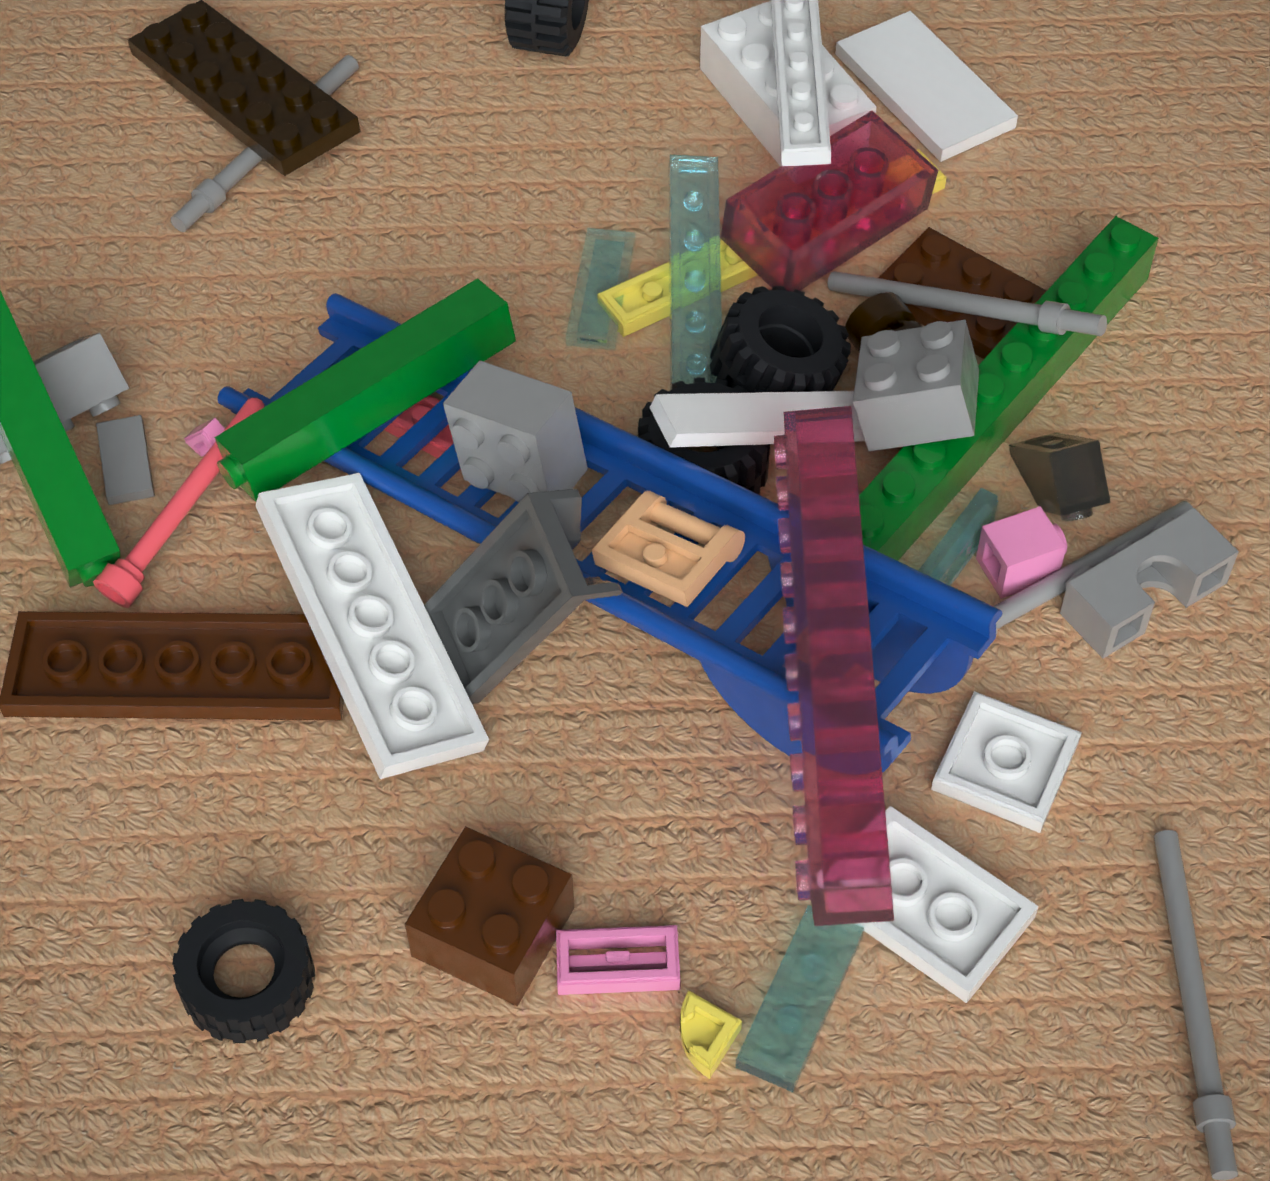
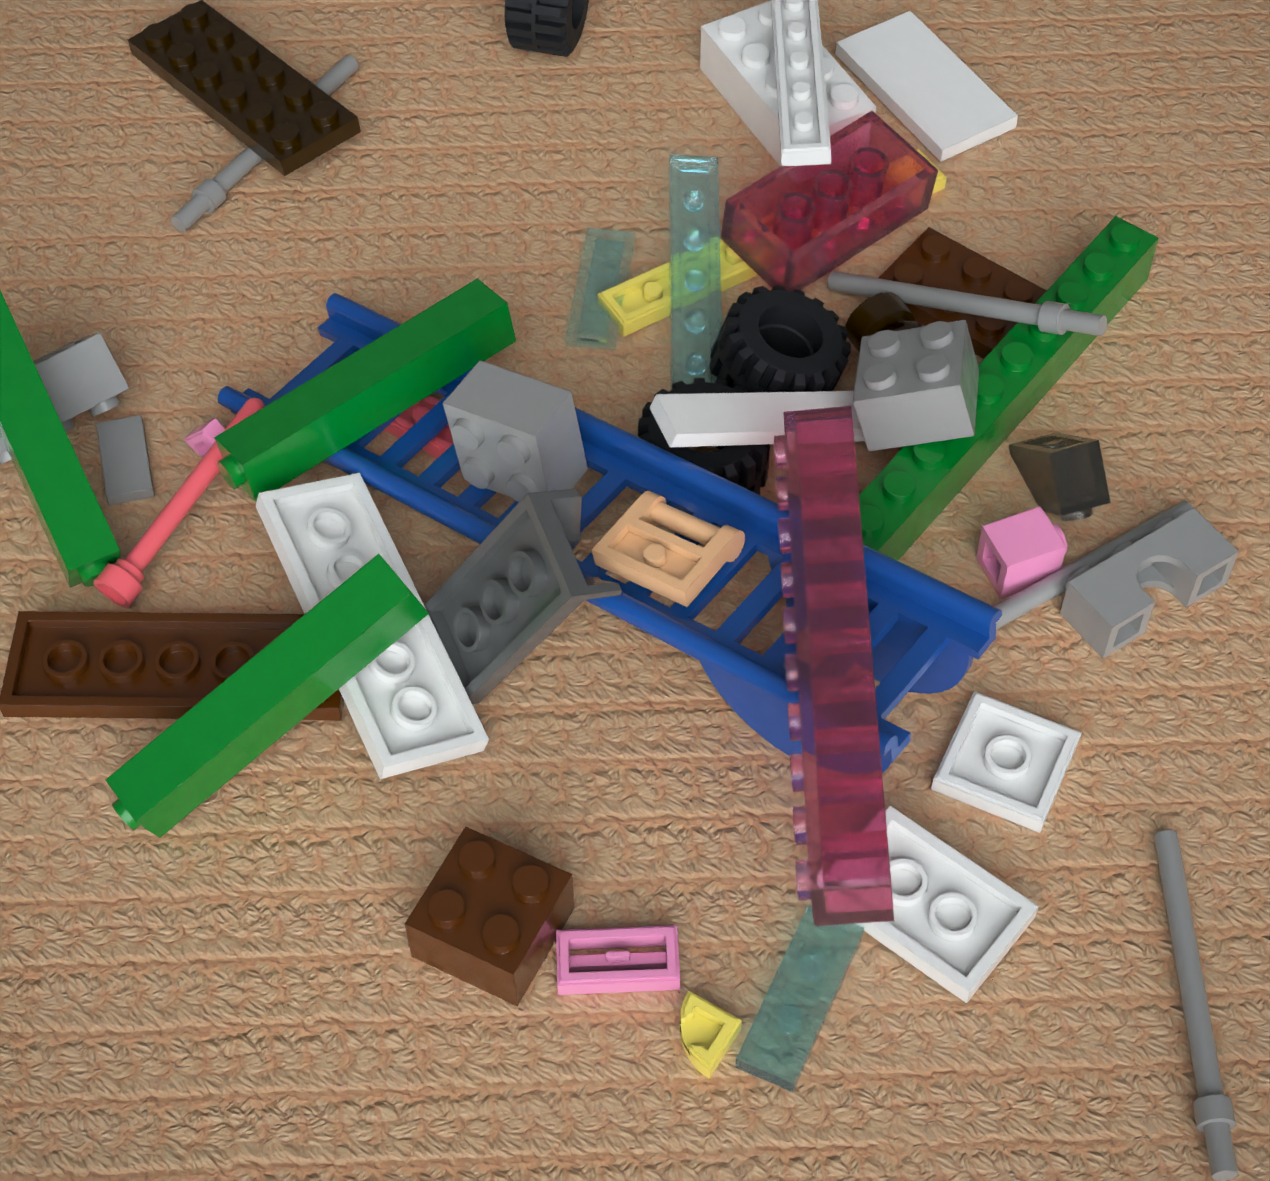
(243, 1016): black tyre -> none
(264, 698): none -> green brick
(962, 539): clear light blue tile -> none

